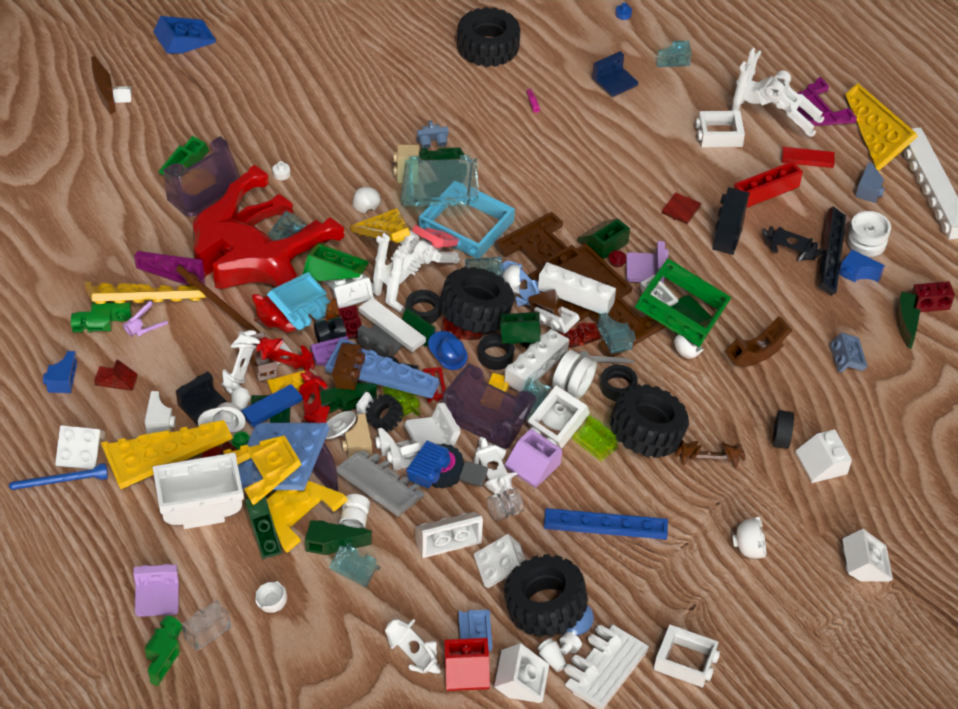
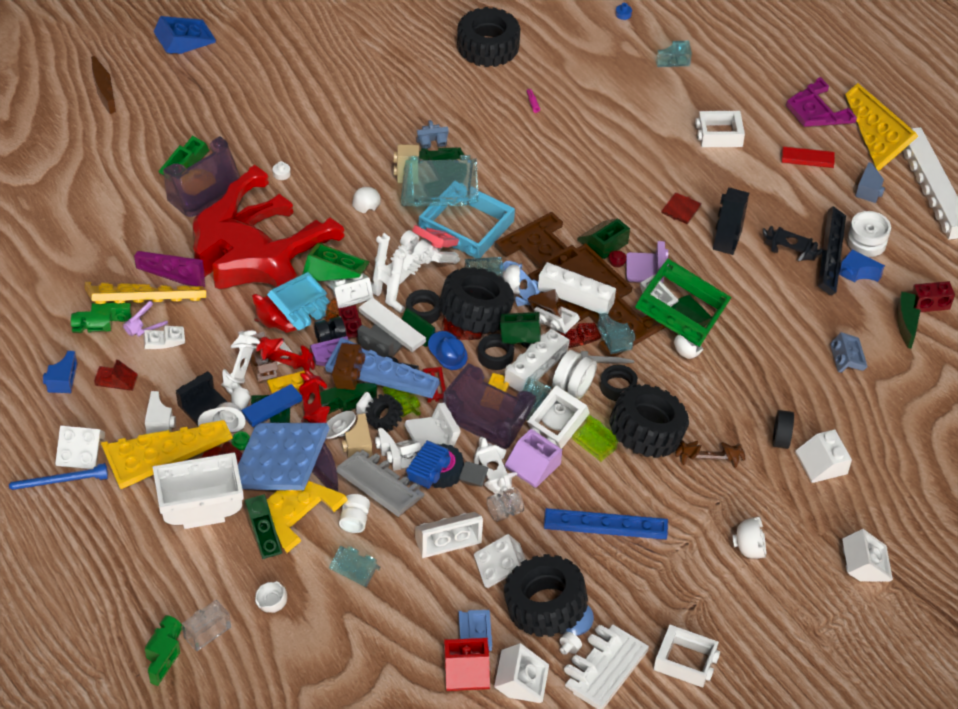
(122, 94): white slope -> none
(156, 590): lavender bracket -> none
(170, 337): none -> white slope
(193, 280): reddish brown bar -> none
(274, 461): yellow wing -> none
(286, 226): clear light blue arch -> none
(327, 537): dark green slope -> none
(387, 222): yellow wing -> none
(402, 634): white piece -> none
(552, 654): white cone -> none
(612, 76): dark blue bracket -> none
(759, 349): reddish brown arch -> none
(771, 183): red brick -> none
(773, 91): white piece -> none

